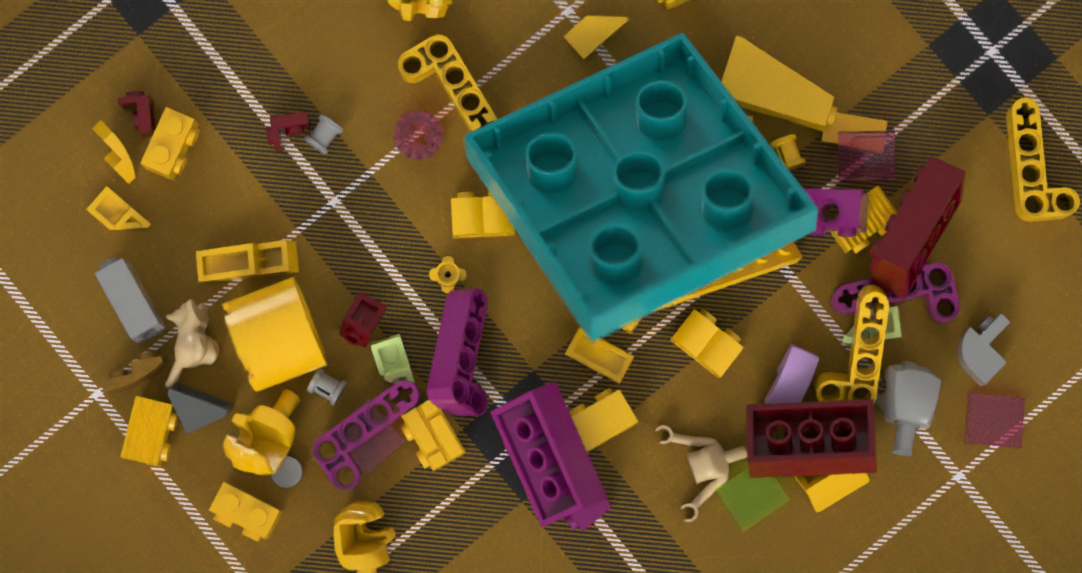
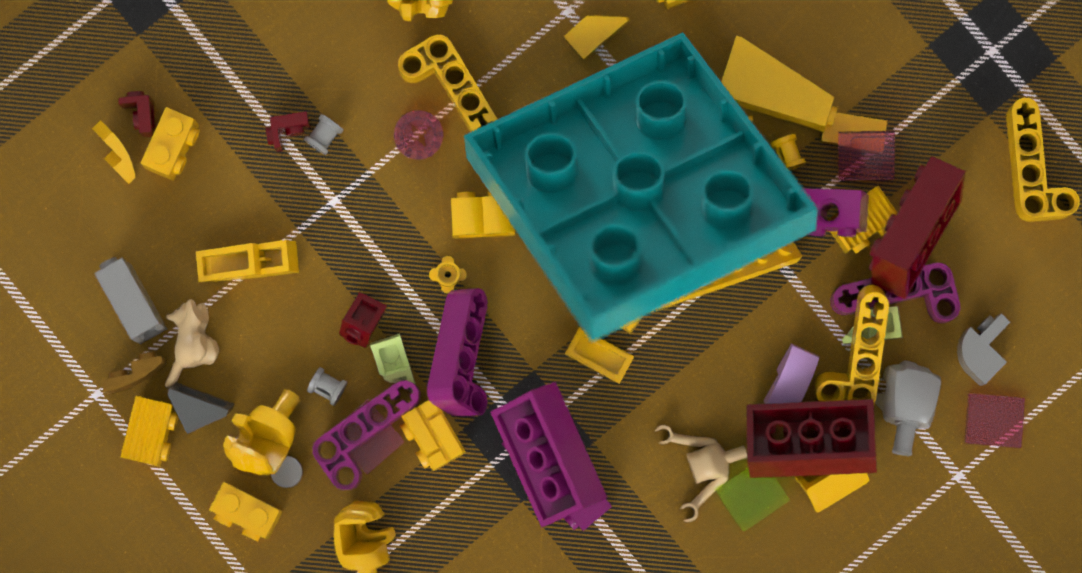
(115, 212): yellow slope -> none
(274, 334): yellow brick -> none
(603, 419): yellow brick -> none
(707, 343): yellow brick -> none

